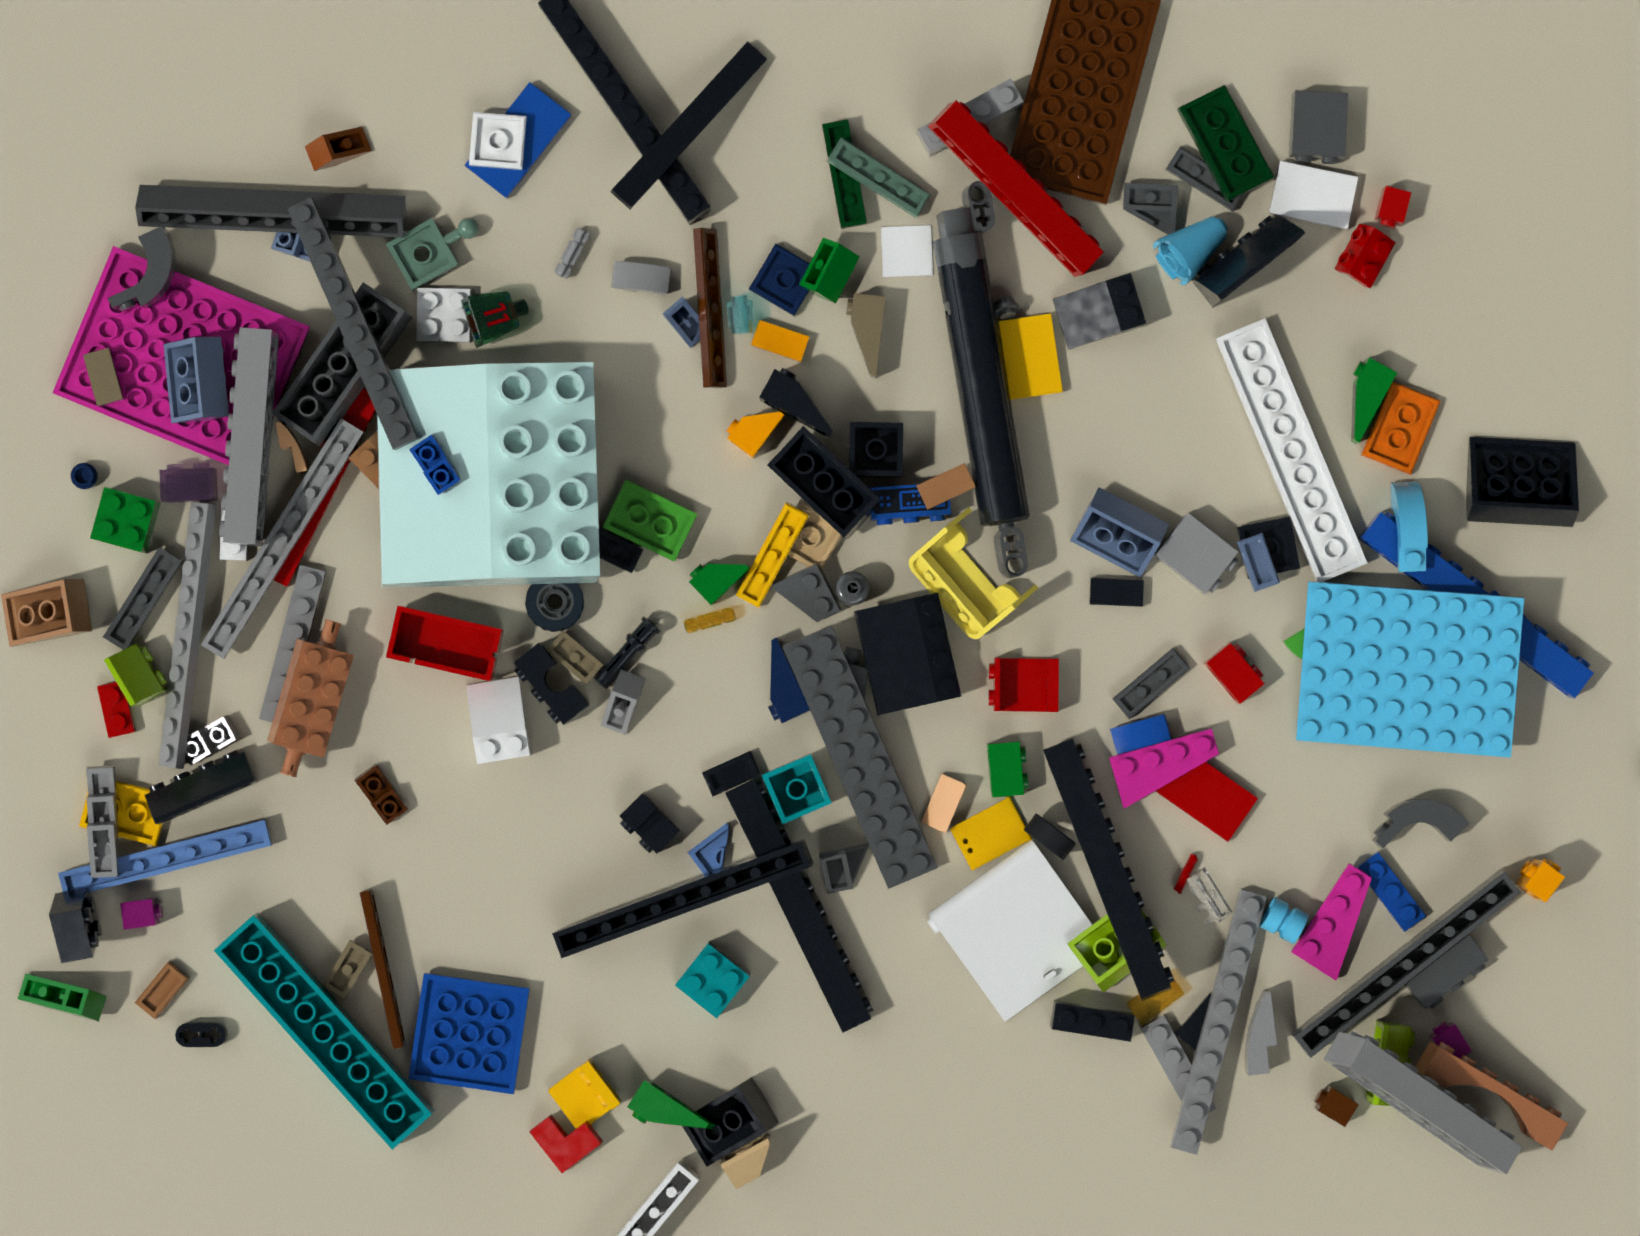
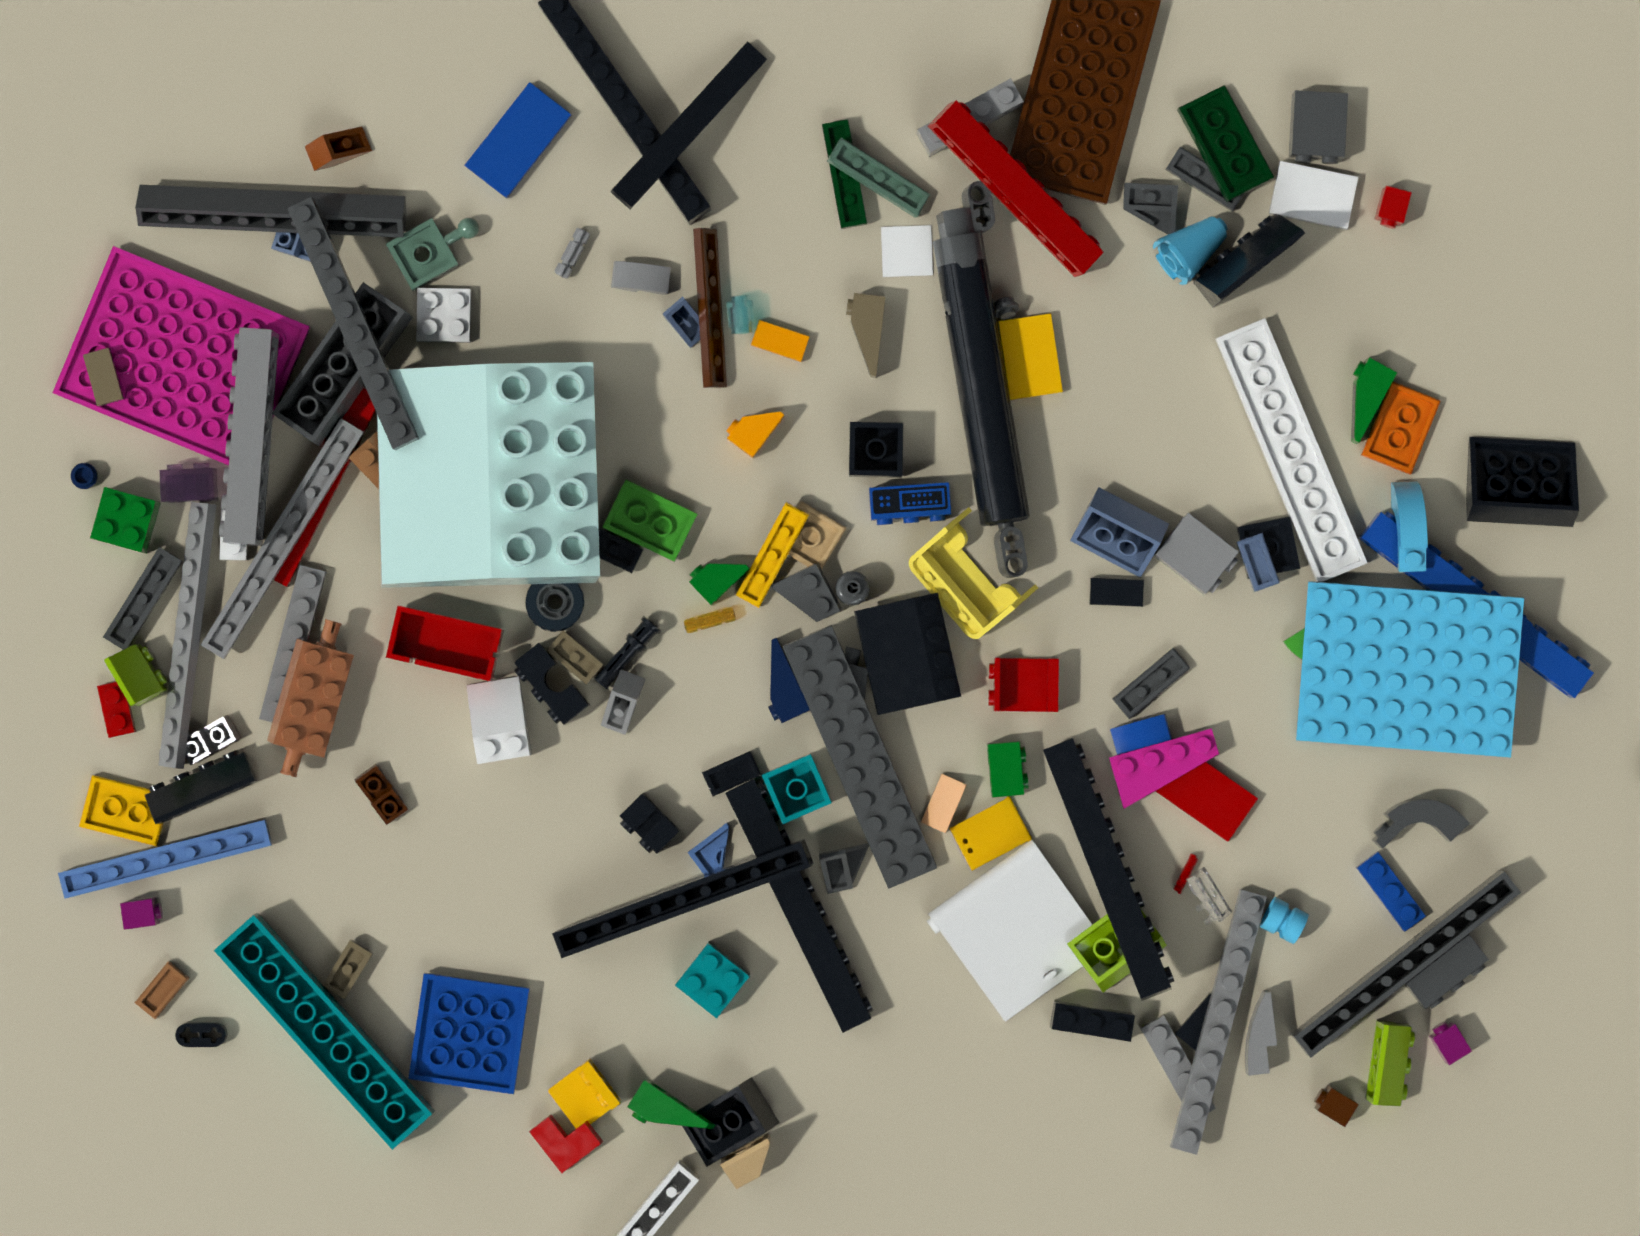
(46, 612): medium nougat slope -> none
(62, 997): green slope -> none
(74, 925): black brick -> none
(103, 821): light grey slope -> none
(158, 275): dark grey arch -> none
(196, 379): sand blue slope -> none
(288, 441): light nougat slope -> none
(383, 969): reddish brown tile -> none
(435, 464): blue slope -> none
(492, 315): clear green torso -> none
(497, 141): white tile -> none
(780, 280): dark blue tile -> none
(789, 397): black slope -> none
(824, 483): black slope -> none
(829, 270): green brick -> none
(946, 486): medium nougat tile -> none
(1049, 836): black tyre -> none
(1099, 311): black slope -> none
(1150, 1007): clear yellow tile -> none
(1234, 672): red brick -> none
(1331, 928): dark pink wing -> none
(1365, 255): red bracket -> none
(1422, 1101): light grey brick -> none
(1448, 1070): nougat arch -> none
(1540, 878): light orange brick -> none

